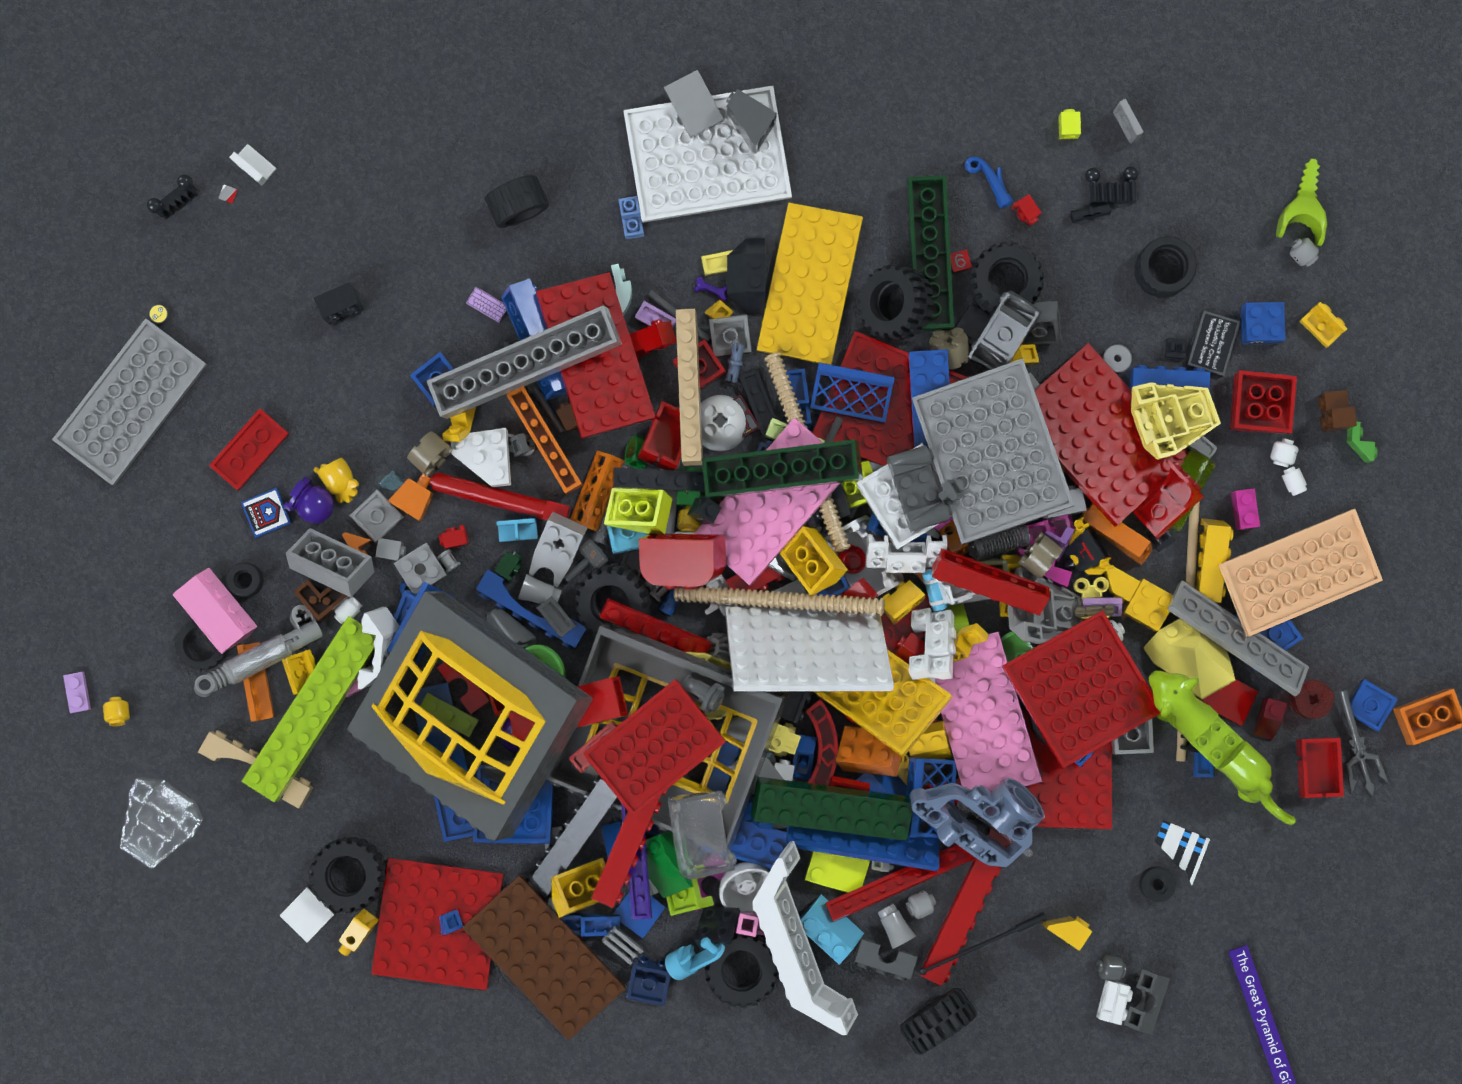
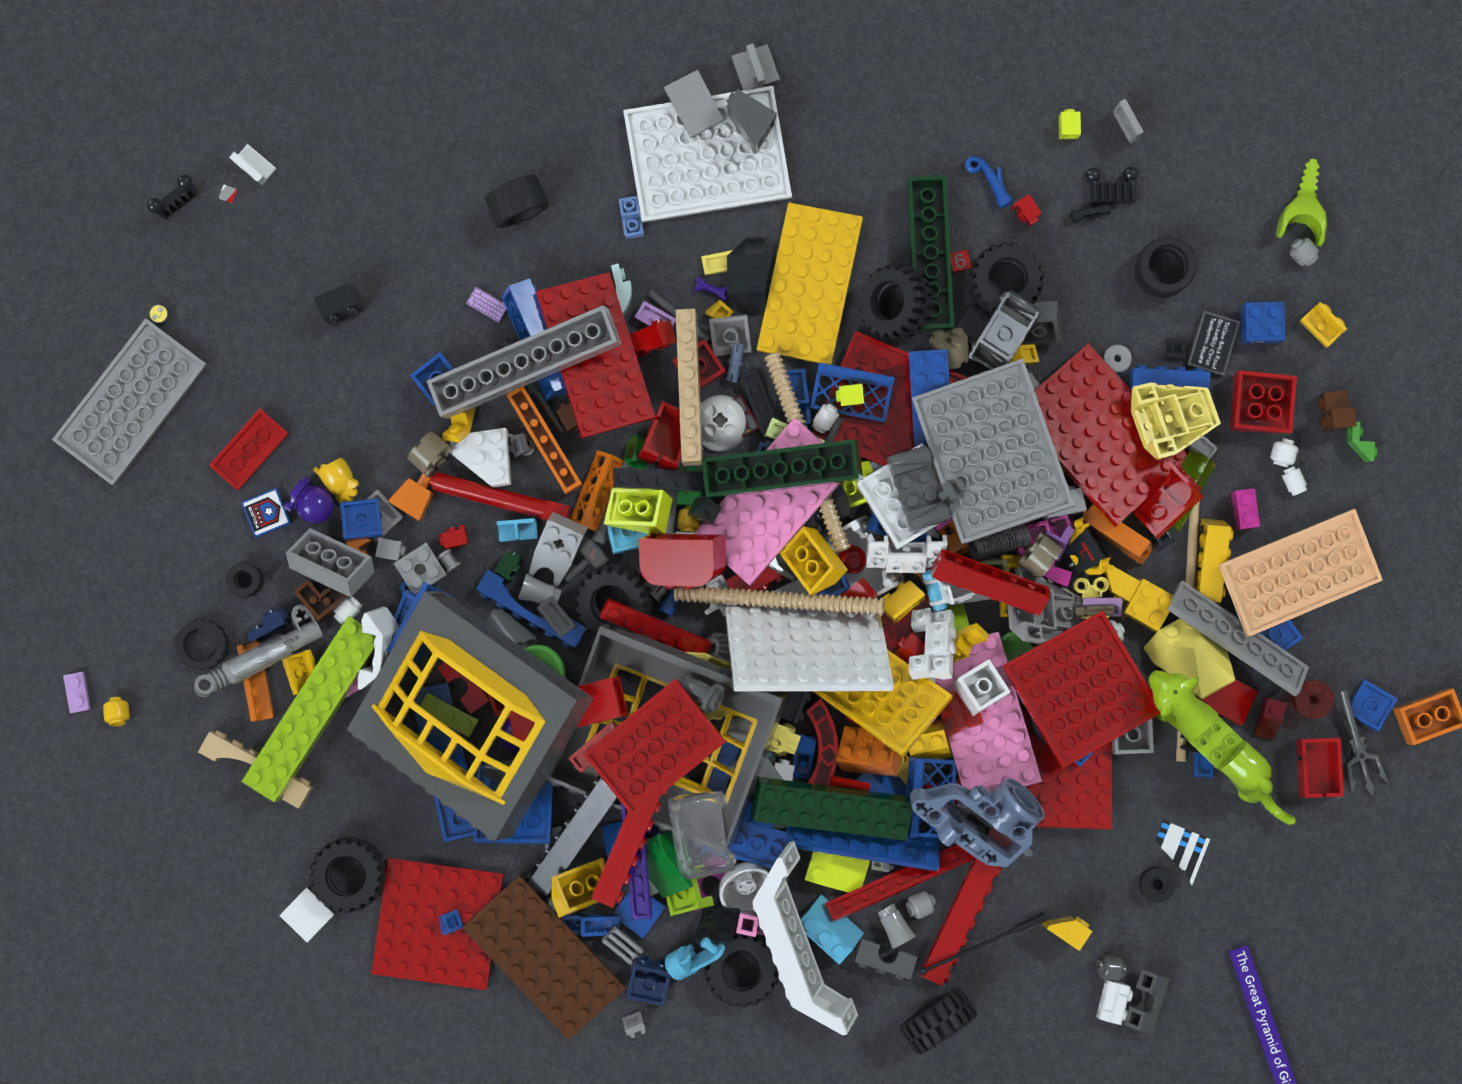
(157, 820): clear wedge -> none
(215, 610): bright pink slope -> none
(272, 622): none -> dark blue plate
(357, 932): yellow torso -> none
(361, 519): none -> blue tile
(391, 481): clear light blue tile -> none
(633, 1024): none -> light grey tile
(755, 67): none -> light grey bracket
(825, 418): none -> white brick
(850, 394): none -> neon yellow brick
(957, 716): none -> clear red bracket
(981, 687): none -> white brick

